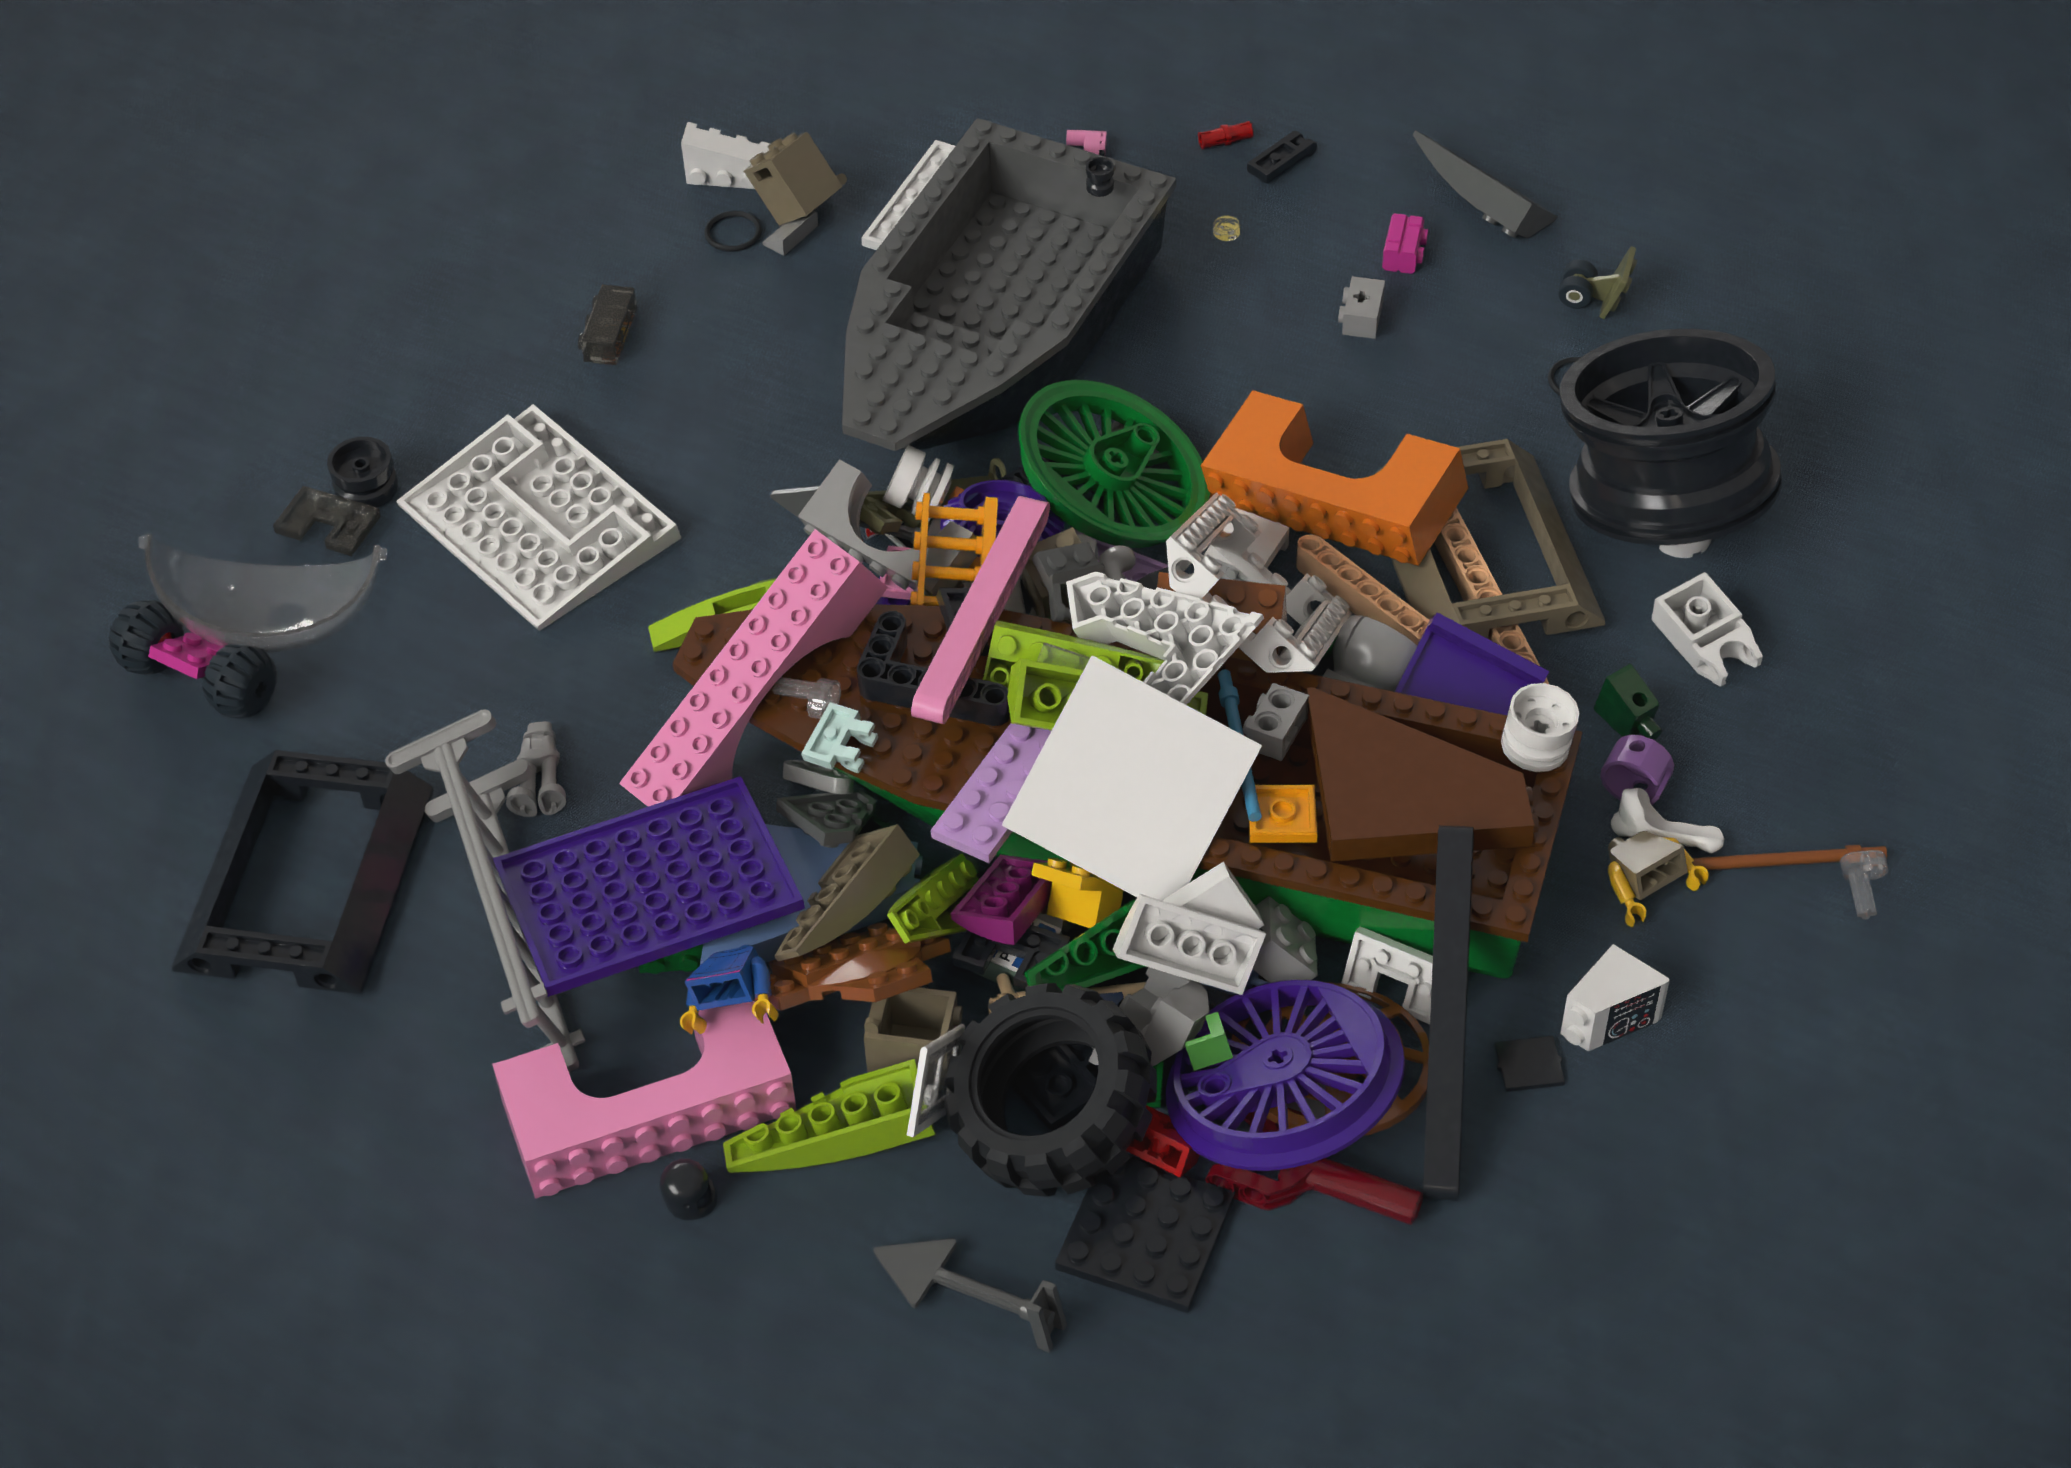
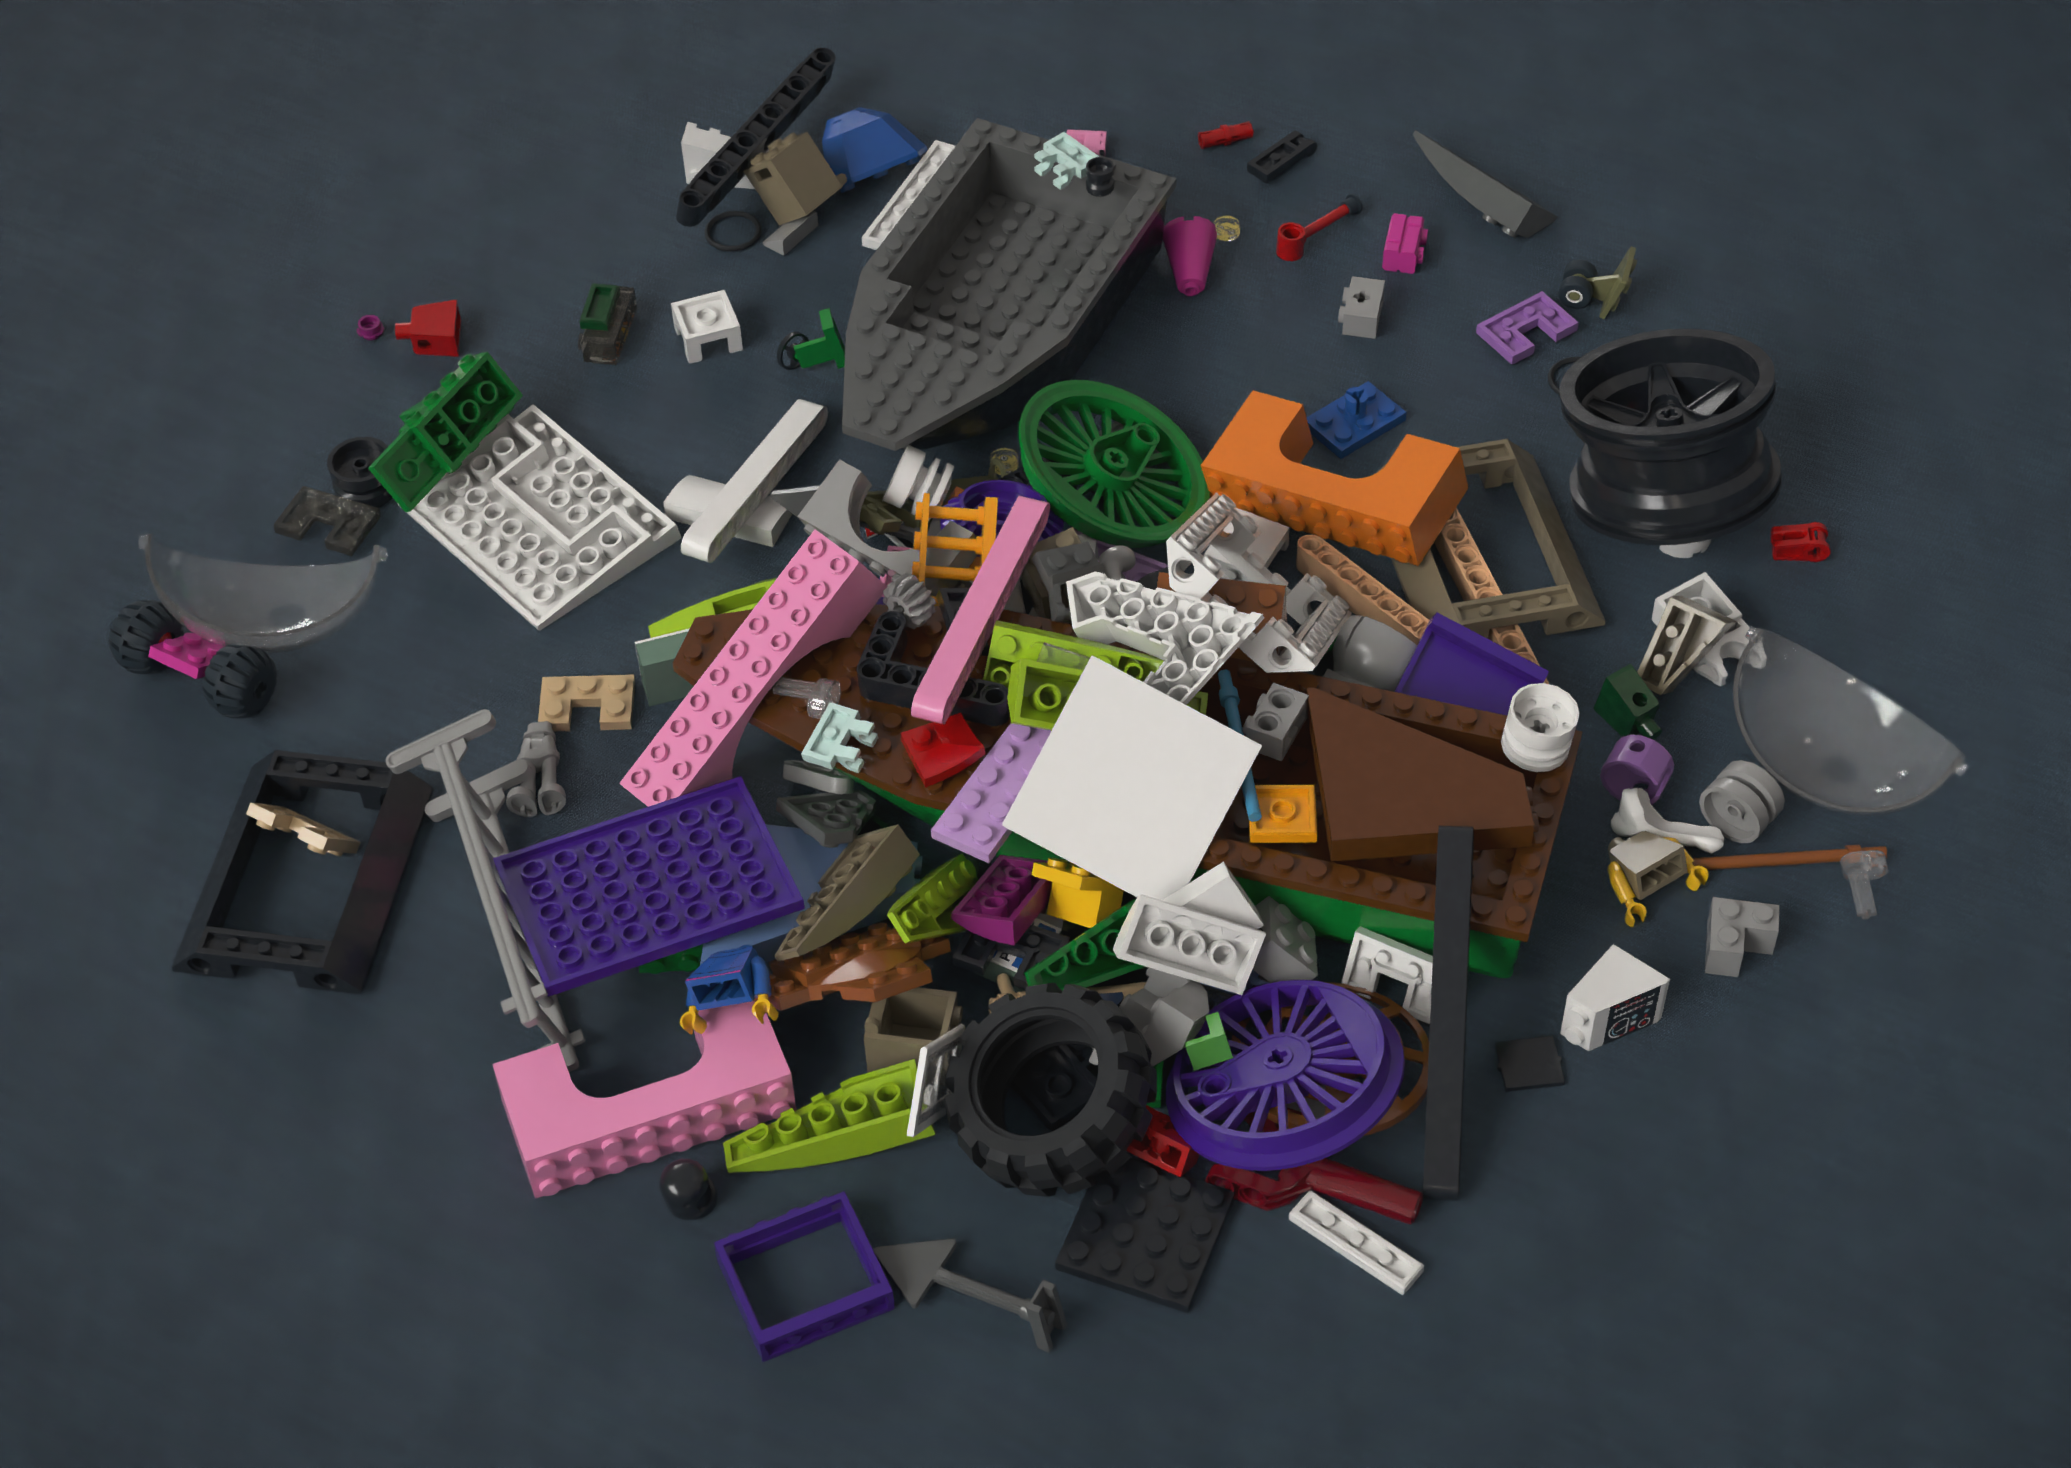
(320, 837): none -> tan plate
(370, 327): none -> magenta plate
(433, 329): none -> red torso
(445, 428): none -> green wedge
(599, 307): none -> dark green tile
(609, 692): none -> tan plate
(657, 670): none -> sand green piece
(694, 494): none -> white slope
(706, 320): none -> white panel
(754, 136): none -> black beam
(754, 481): none -> white beam
(816, 351): none -> green piece
(824, 1319): none -> dark purple window
(868, 144): none -> blue brick
(911, 599): none -> light grey gear
(942, 749): none -> red plate
(1008, 457): none -> clear tile
(1069, 154): none -> light aqua plate
(1190, 252): none -> dark pink cone
(1293, 235): none -> red piece
(1355, 419): none -> blue plate
(1356, 1242): none -> white tile
(1506, 329): none -> medium lavender plate
(1680, 642): none -> dark tan wedge
(1737, 928): none -> light grey brick
(1742, 801): none -> light grey wheel
(1799, 541): none -> red piece
(1835, 734): none -> clear windscreen

